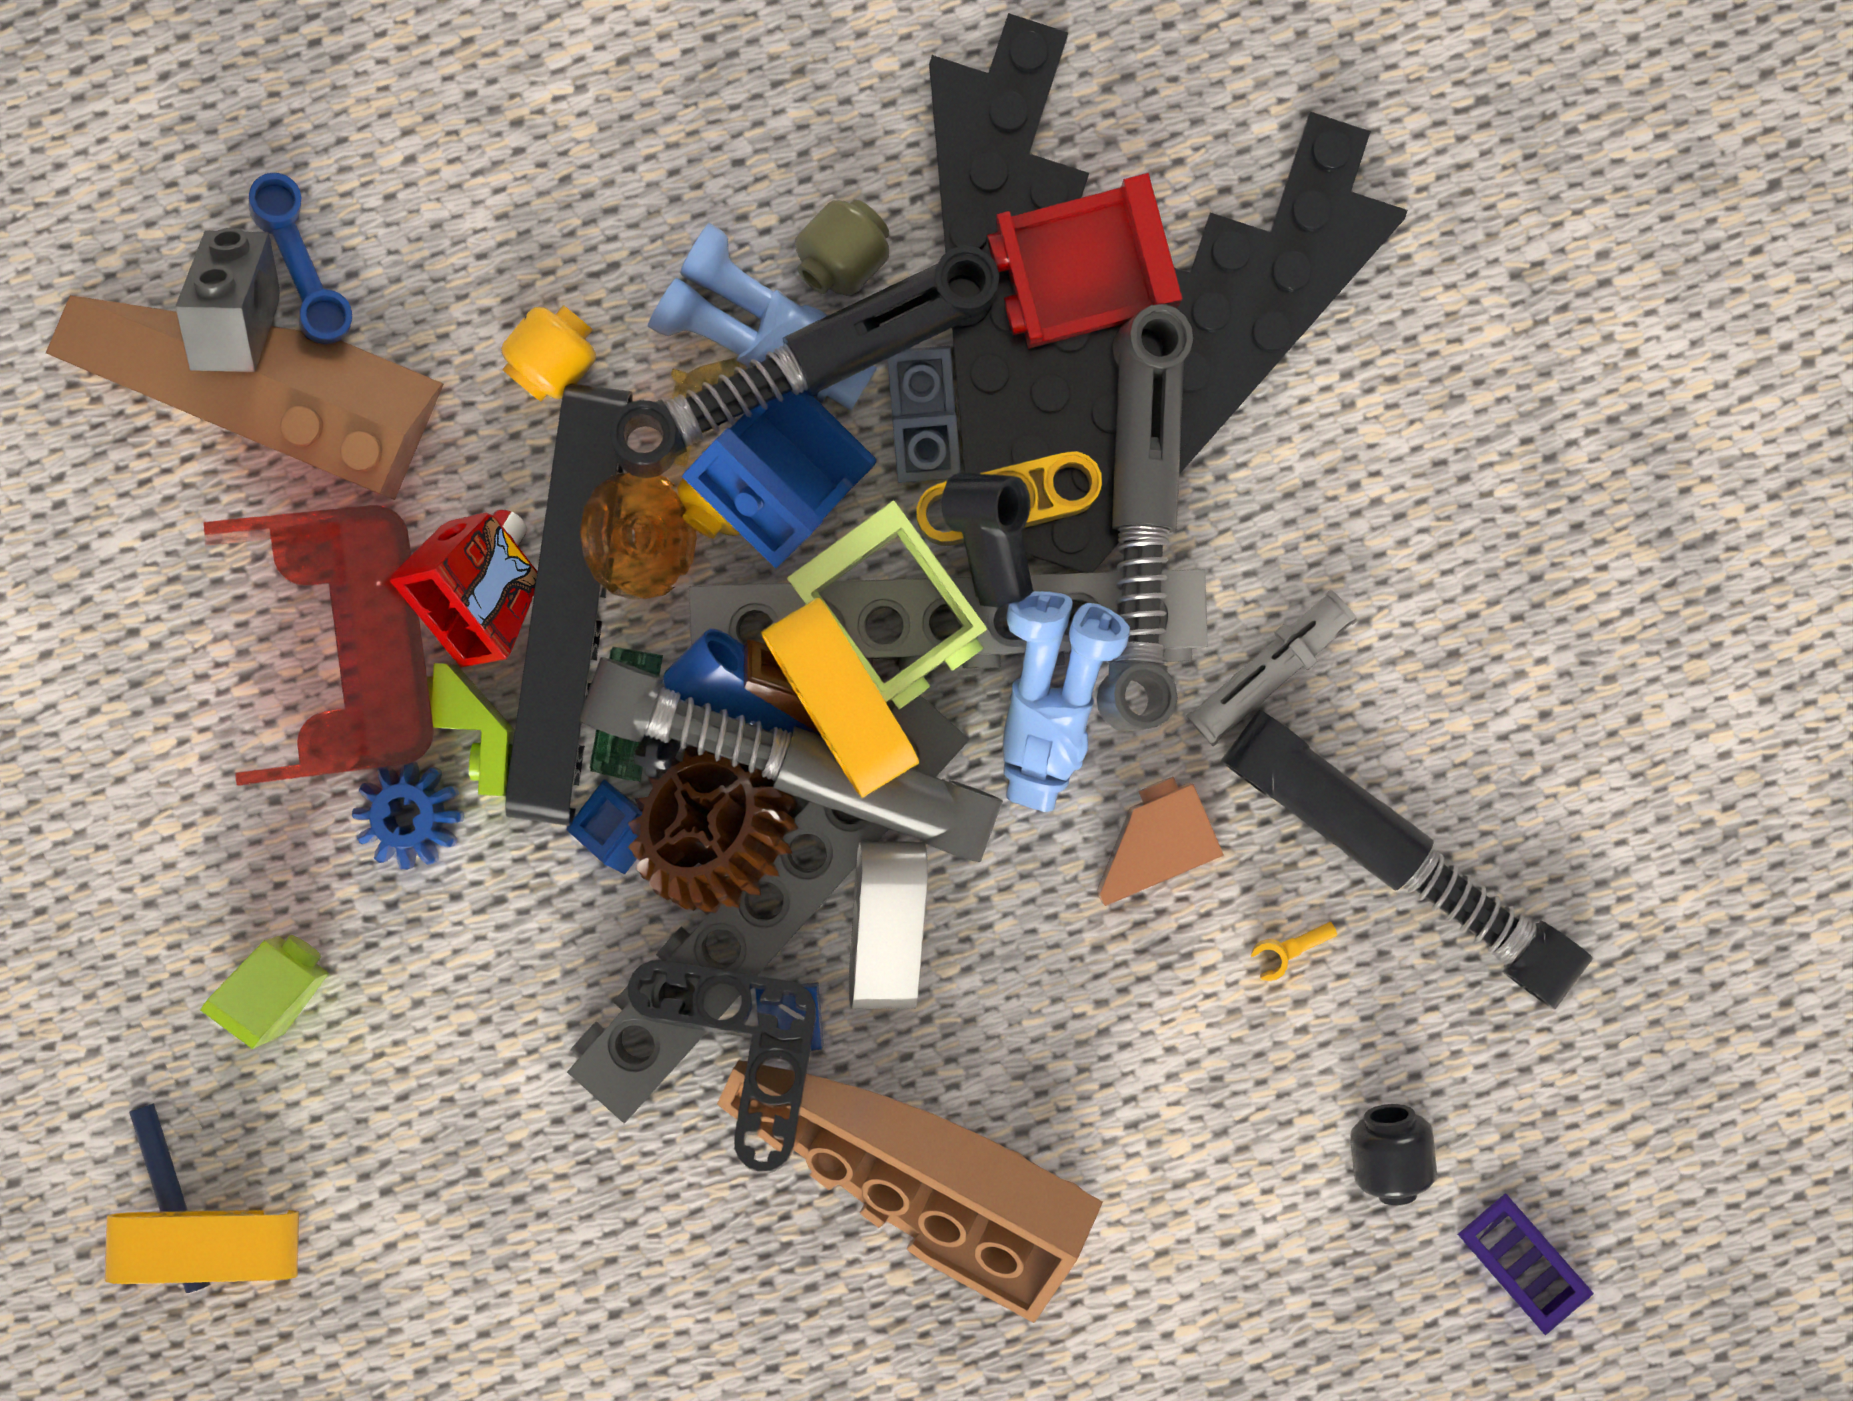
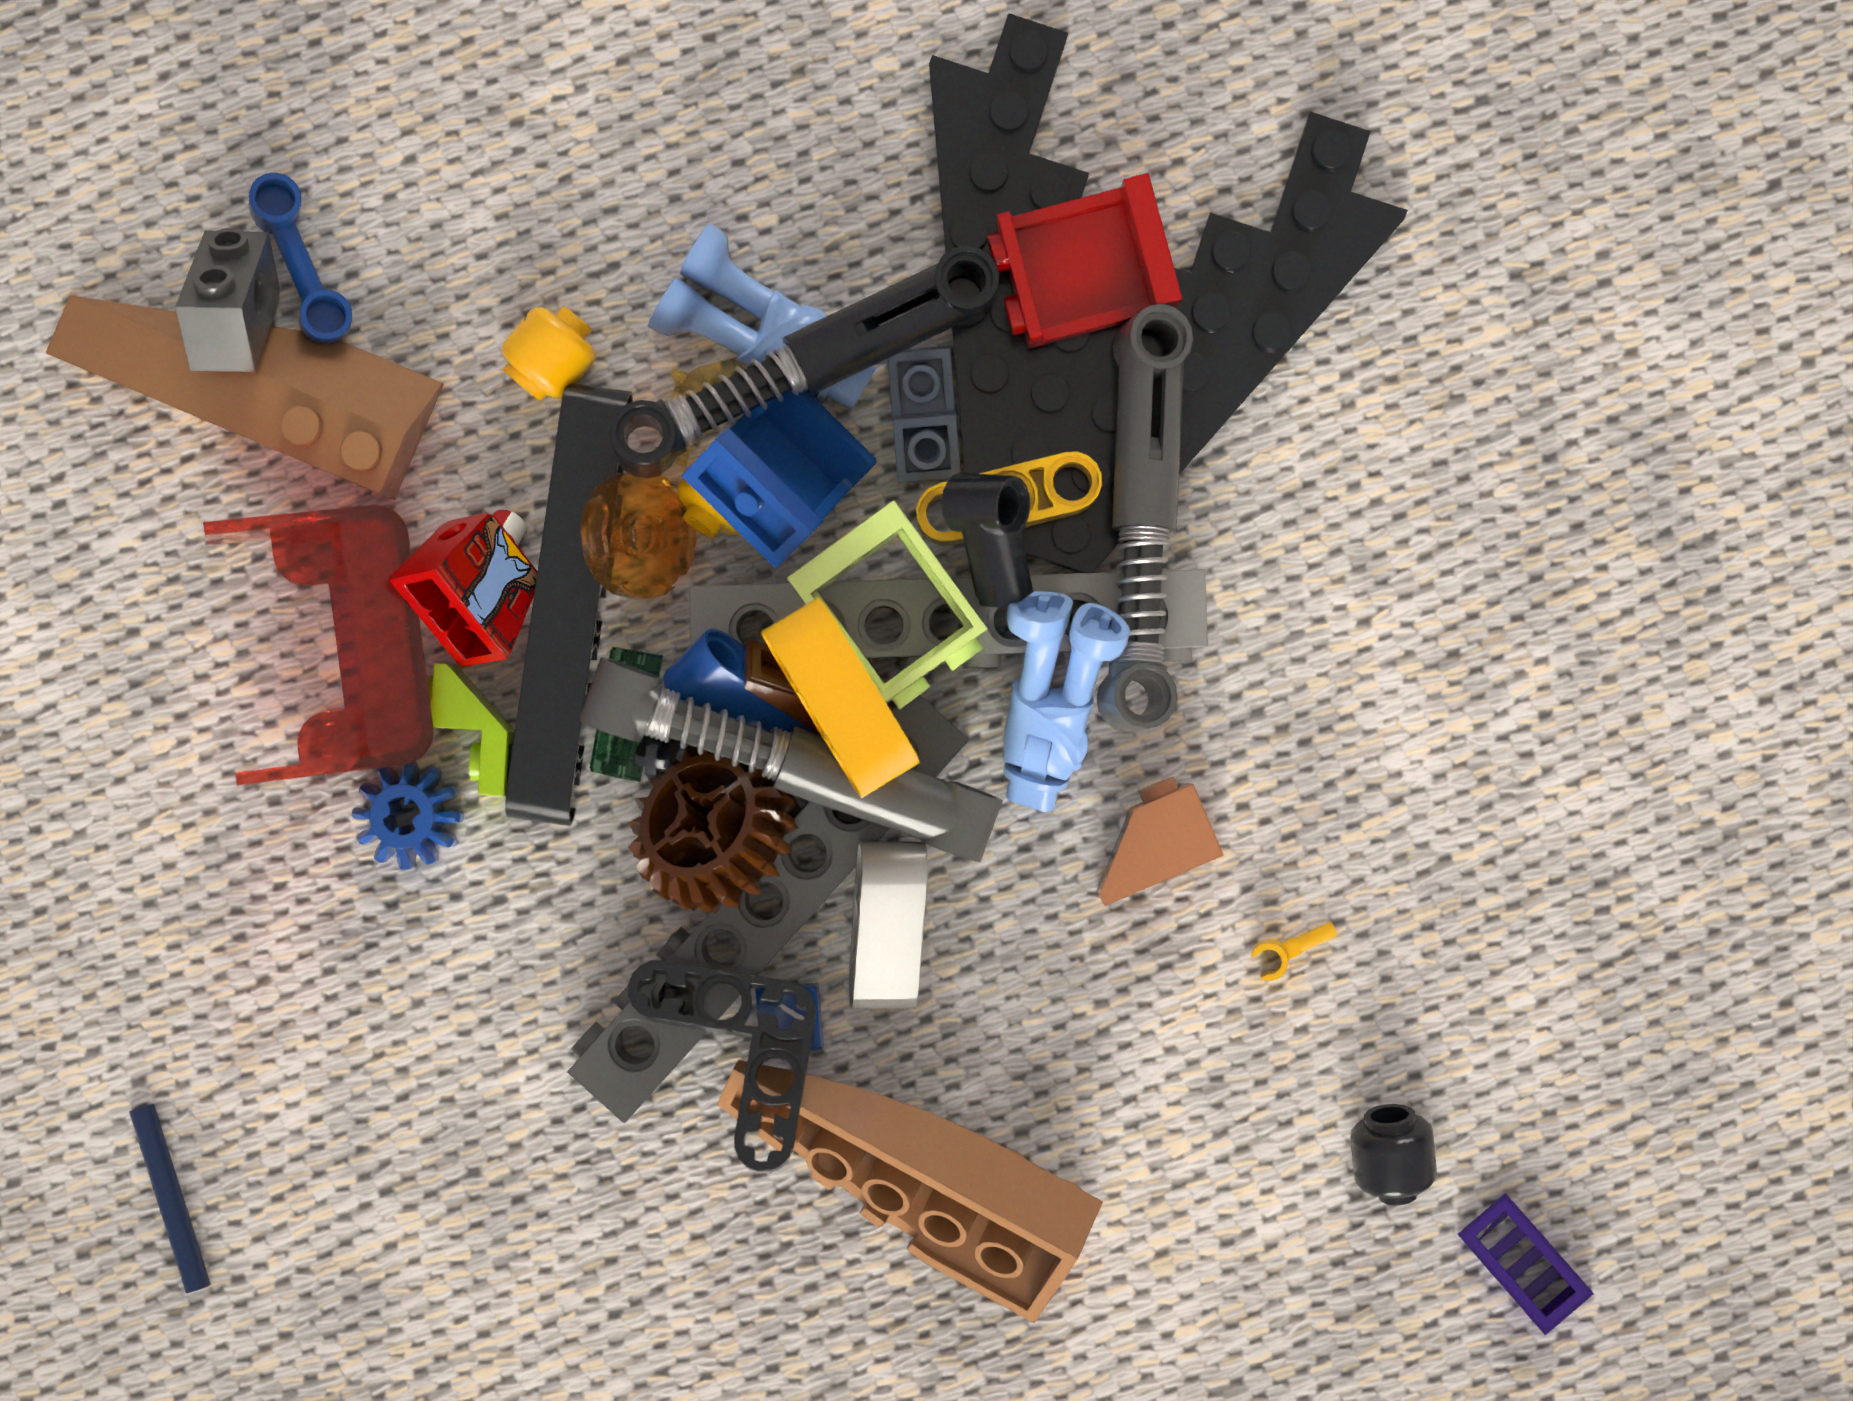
(201, 1246): yellow beam -> none
(267, 990): lime slope -> none
(604, 826): blue slope -> none
(842, 247): olive head -> none
(1272, 667): light grey pin -> none
(1401, 855): black piece -> none

